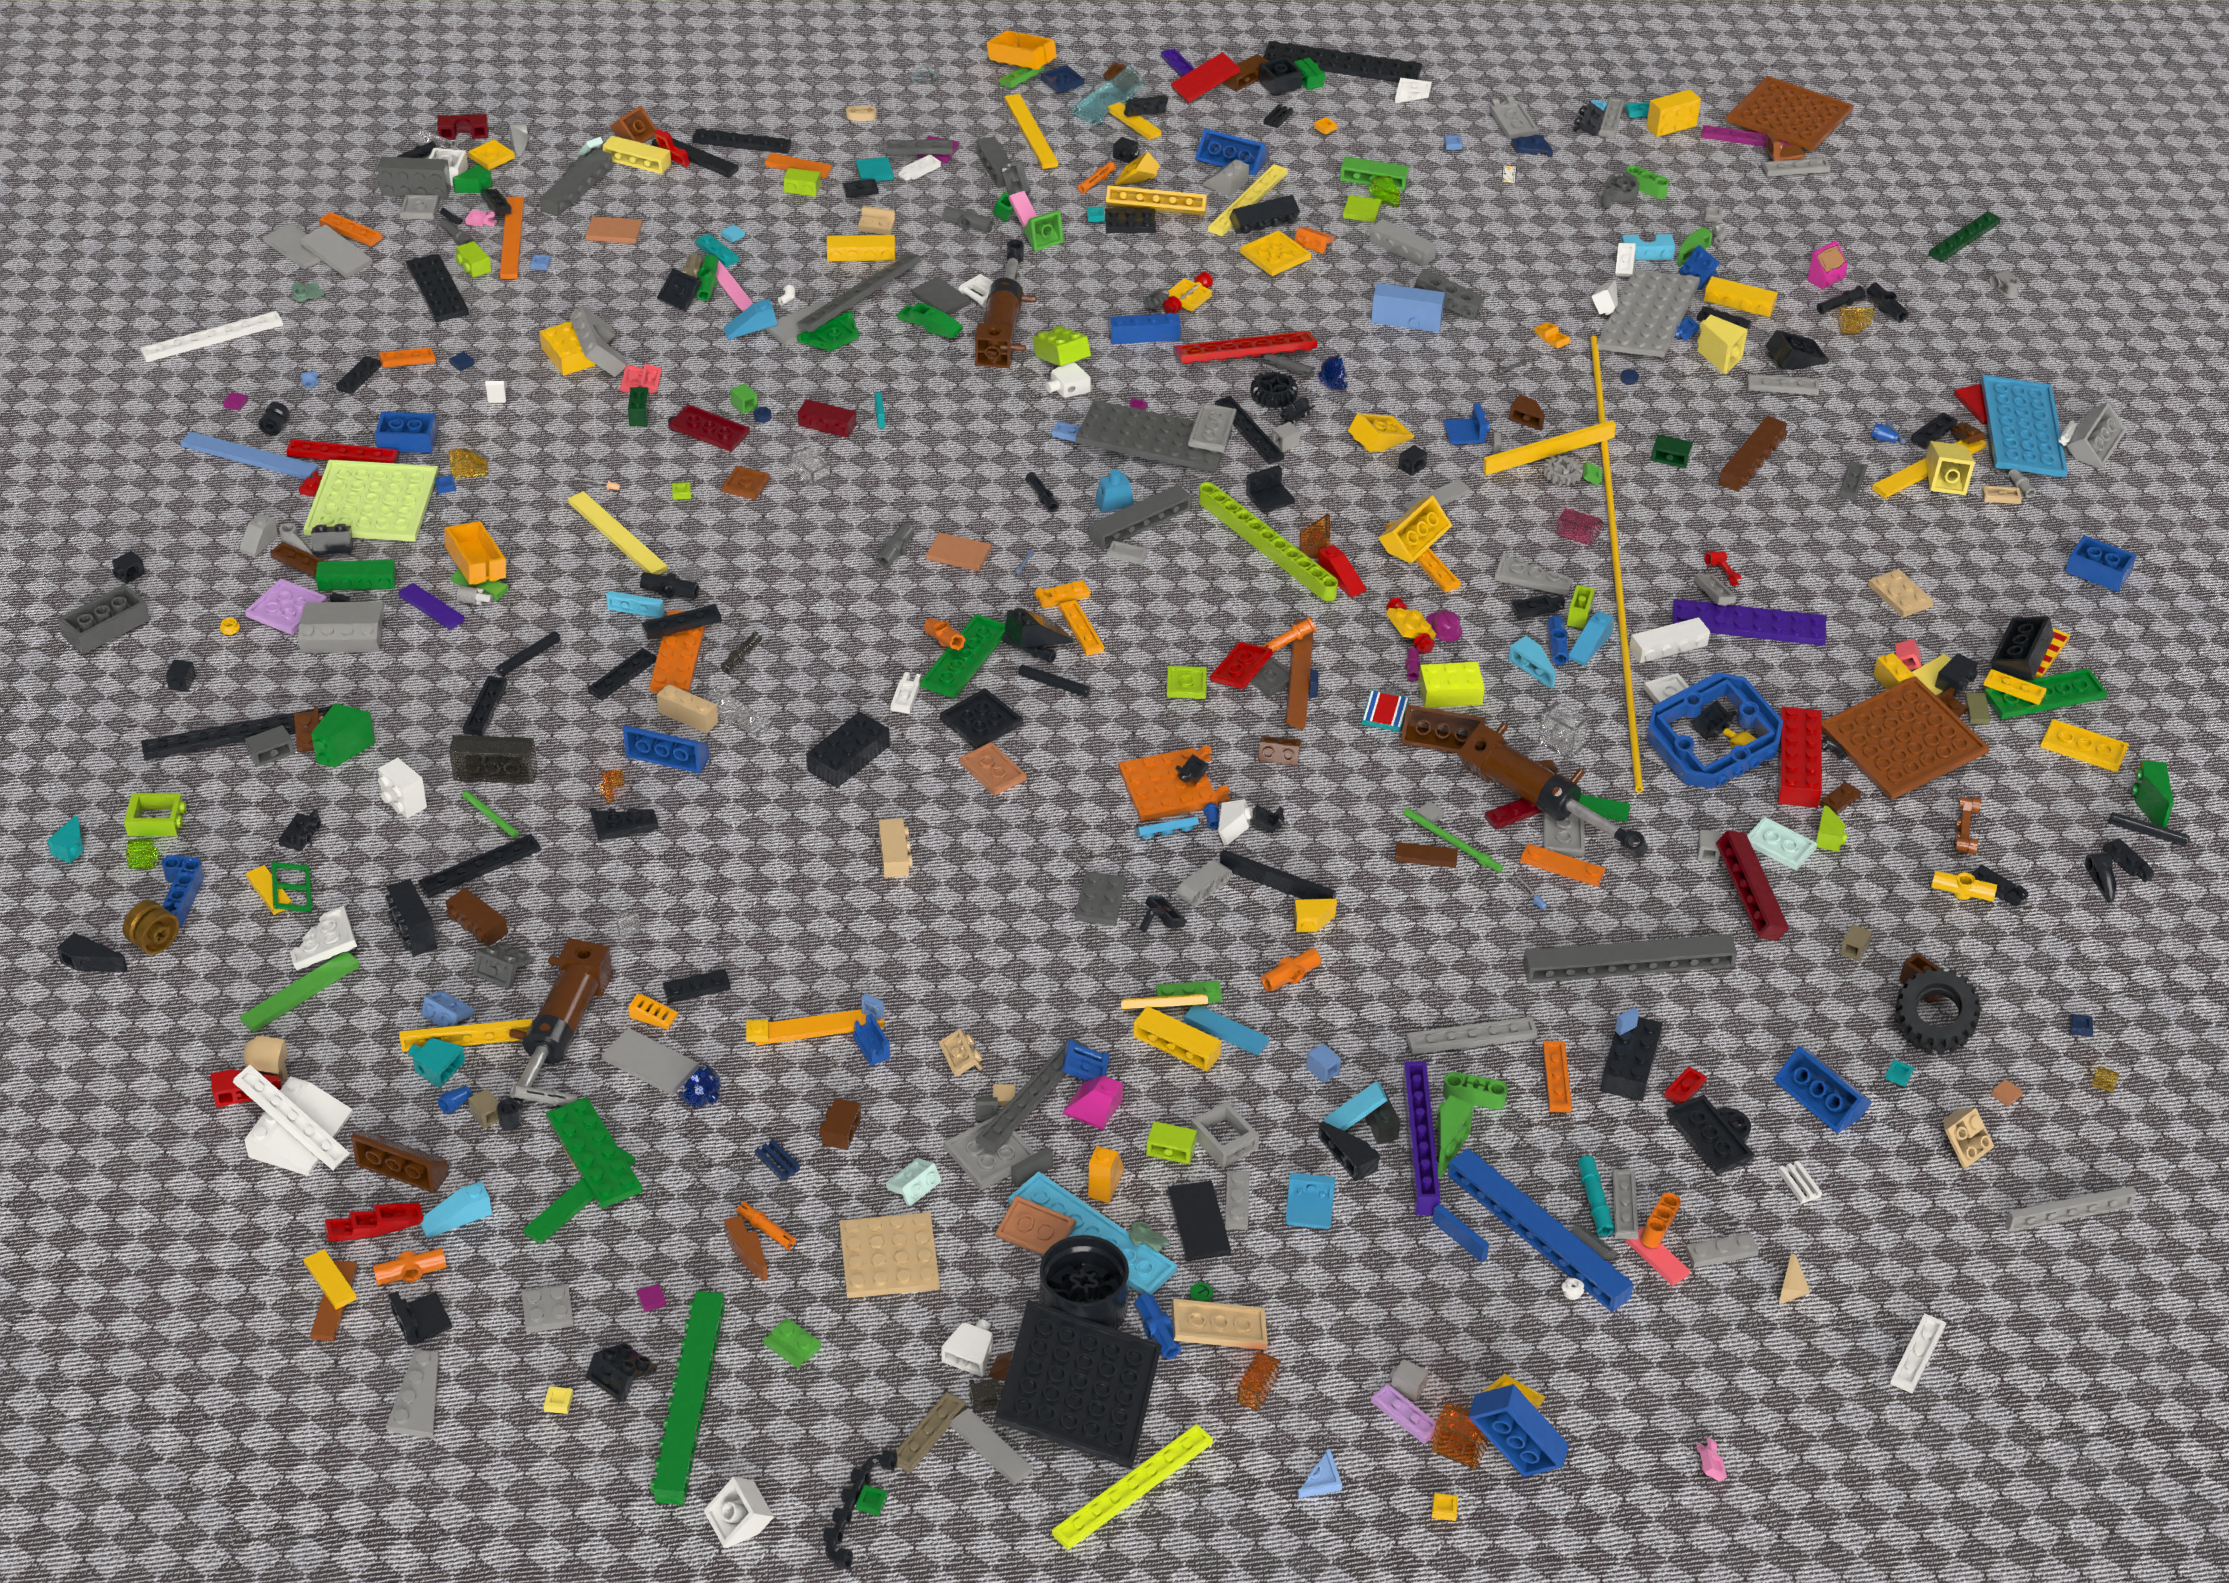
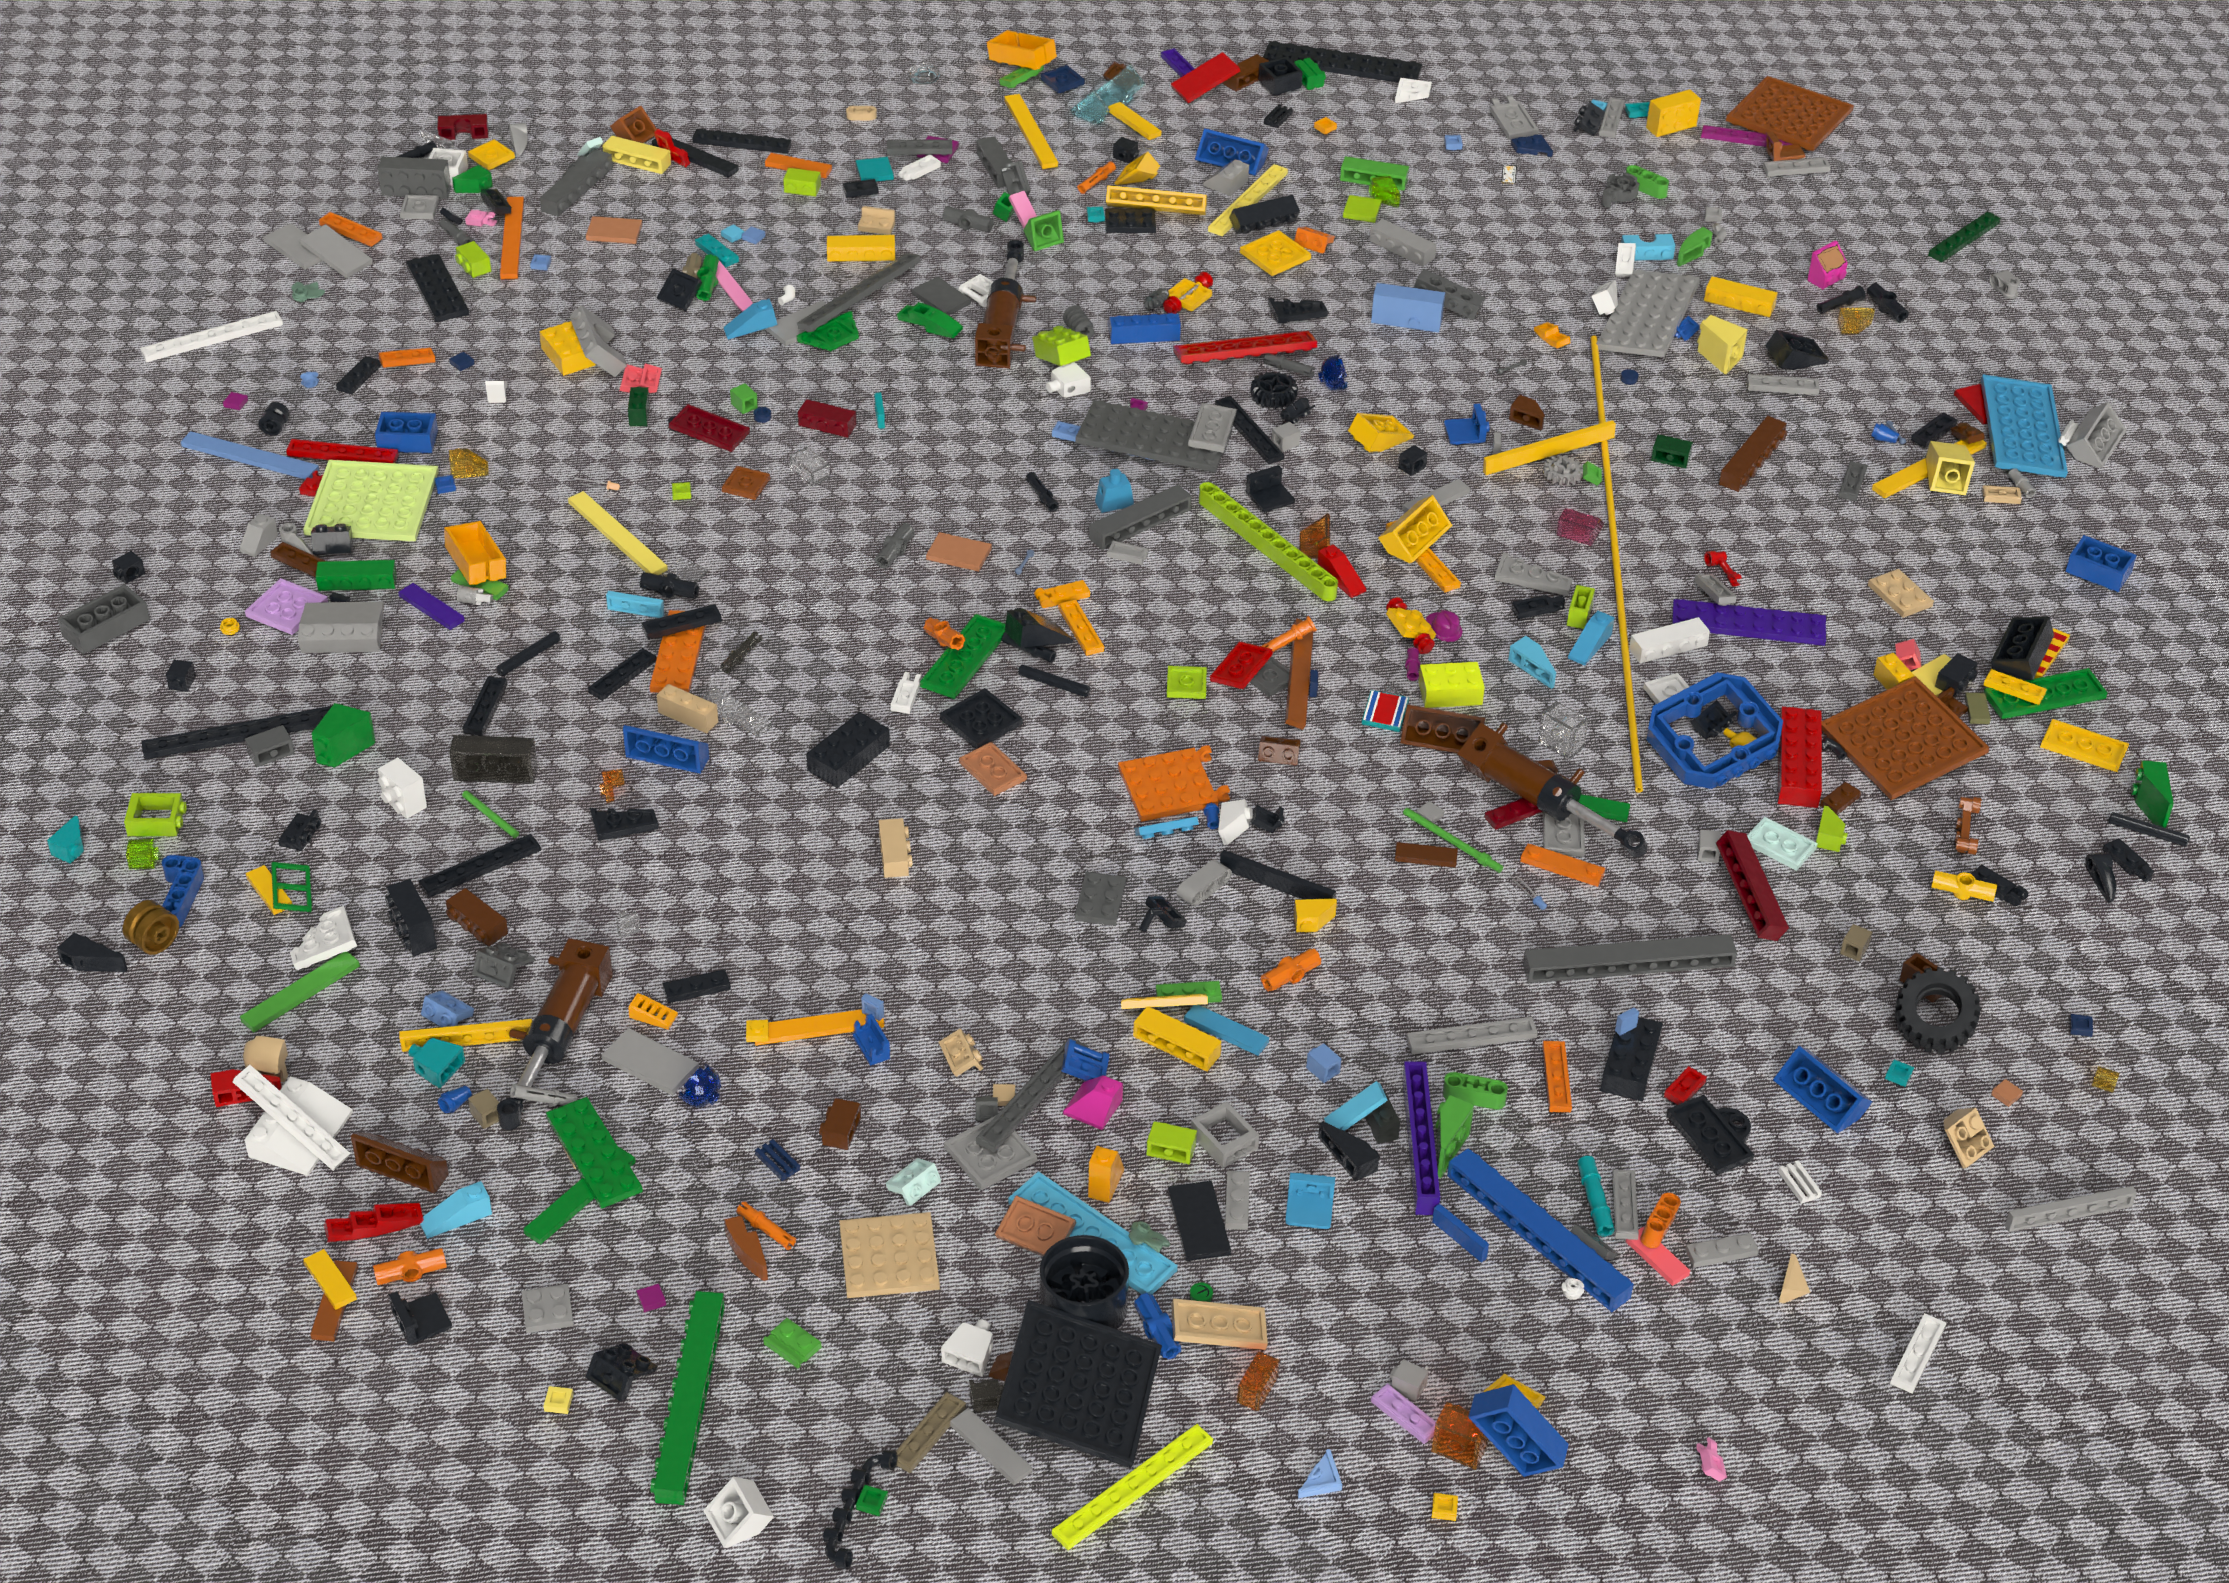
(304, 725): reddish brown bracket -> none
(416, 1400): light grey wing -> none
(753, 235): none -> medium blue tile
(1027, 1168): dark grey tile -> none
(1078, 321): none -> dark grey piece
(1146, 106): black plate -> none
(1192, 770): black bracket -> none
(1294, 311): none -> black wing
(1558, 640): blue piece -> none
(1700, 265): blue bracket -> none
(1705, 312): black plate -> none

